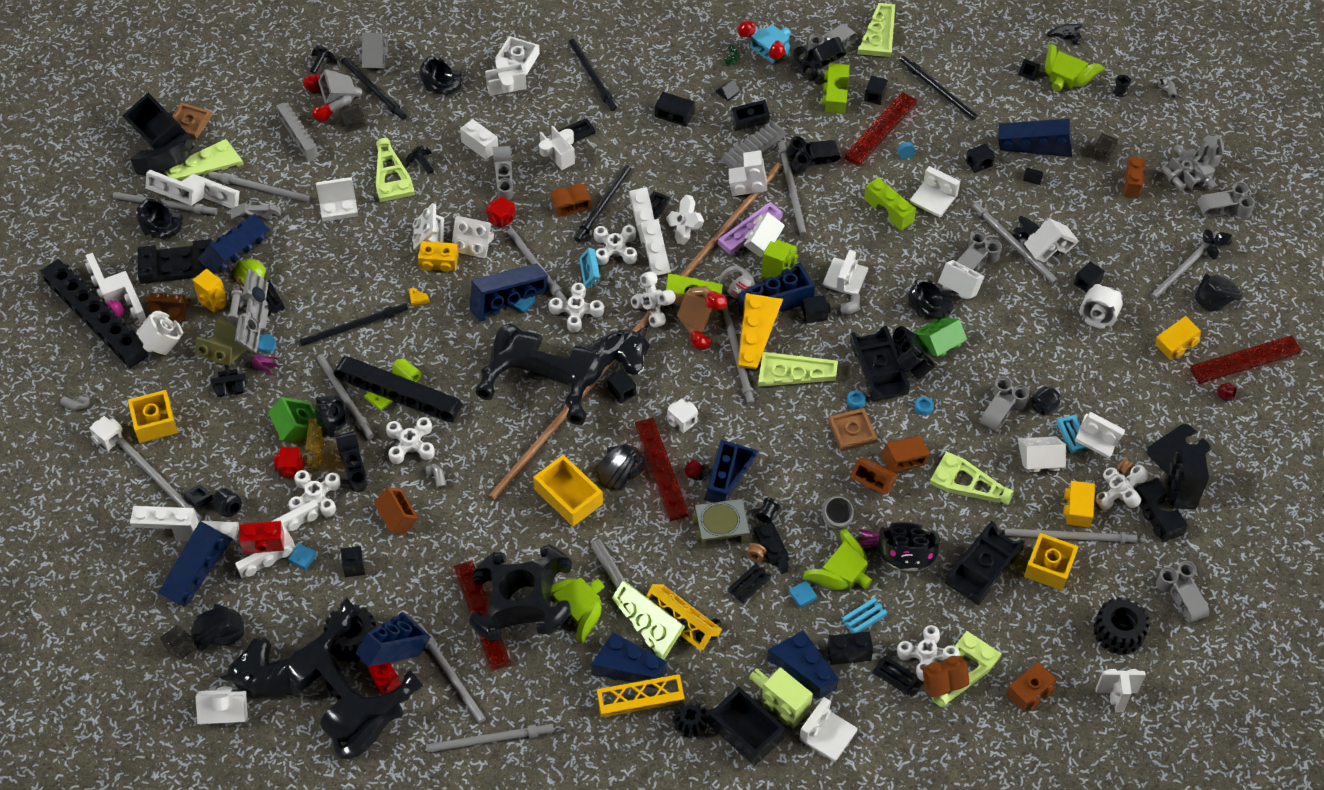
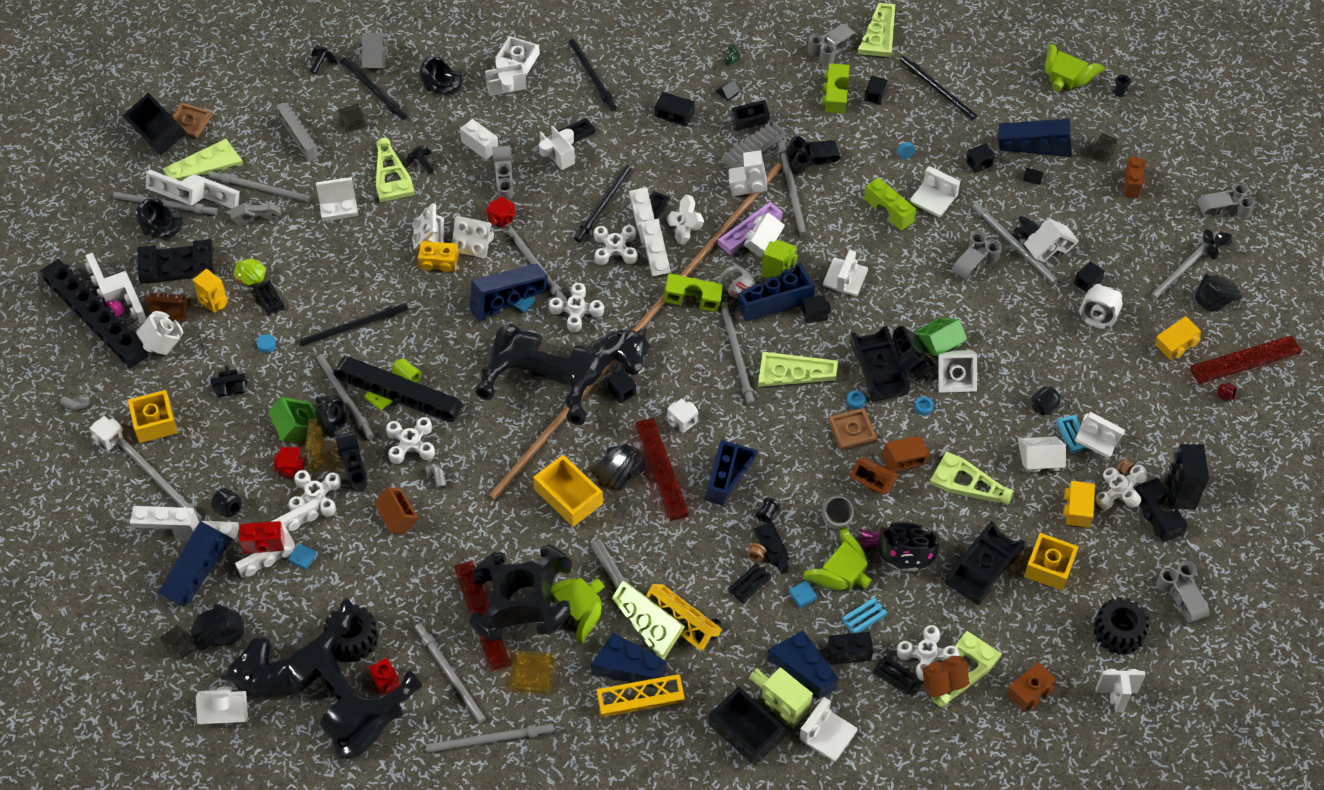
(163, 157): black arch -> none
(198, 496): black plate -> none
(221, 345): olive panel -> none
(233, 244): dark blue wedge -> none
(254, 303): light grey piece -> none
(262, 362): flat silver piece -> none
(336, 91): light grey torso -> none
(352, 561): black brick -> none
(393, 641): dark blue wedge -> none
(418, 297): yellow tile -> none
(532, 672): none -> clear yellow plate
(570, 200): dark orange brick -> none
(589, 267): medium azure tile -> none
(653, 299): white gear -> none
(688, 726): black gear -> none
(694, 469): dark red plate -> none
(696, 310): medium nougat torso -> none
(720, 521): panel -> none
(757, 323): yellow wing -> none
(768, 42): medium azure torso -> none
(819, 56): black piece -> none
(851, 307): light grey arm -> none
(880, 129): clear red plate -> none
(929, 299): black hair -> none
(957, 371): none -> white slope
(960, 279): white brick -> none
(1004, 402): light grey piece -> none
(1029, 69): black slope -> none
(1067, 32): black piece -> none
(1122, 537): light grey bar -> none
(1163, 449): black piece -> none
(1168, 86): light grey arm -> none
(1195, 166): light grey piece -> none

